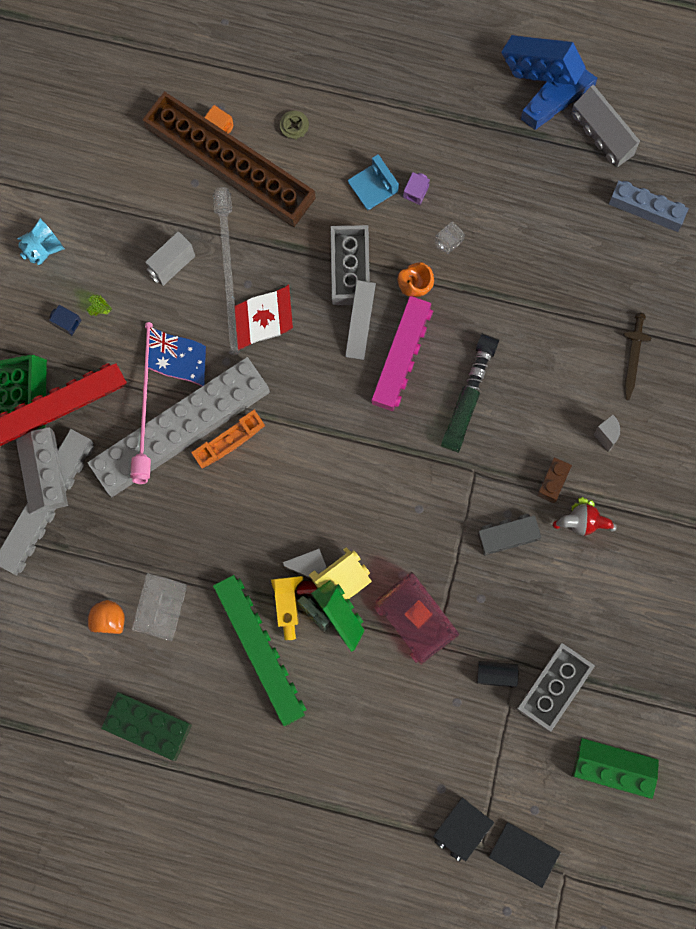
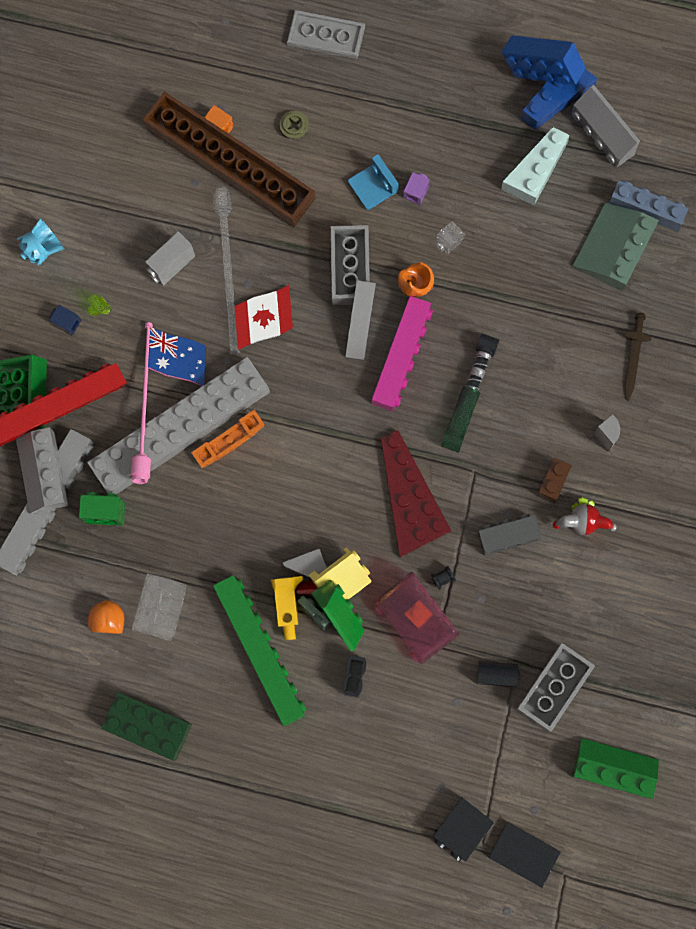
(102, 509): none -> green brick
(326, 34): none -> light grey tile
(353, 682): none -> black brick
(413, 505): none -> dark red wing
(443, 577): none -> black bush
(535, 169): none -> light aqua wedge
(615, 245): none -> sand green slope

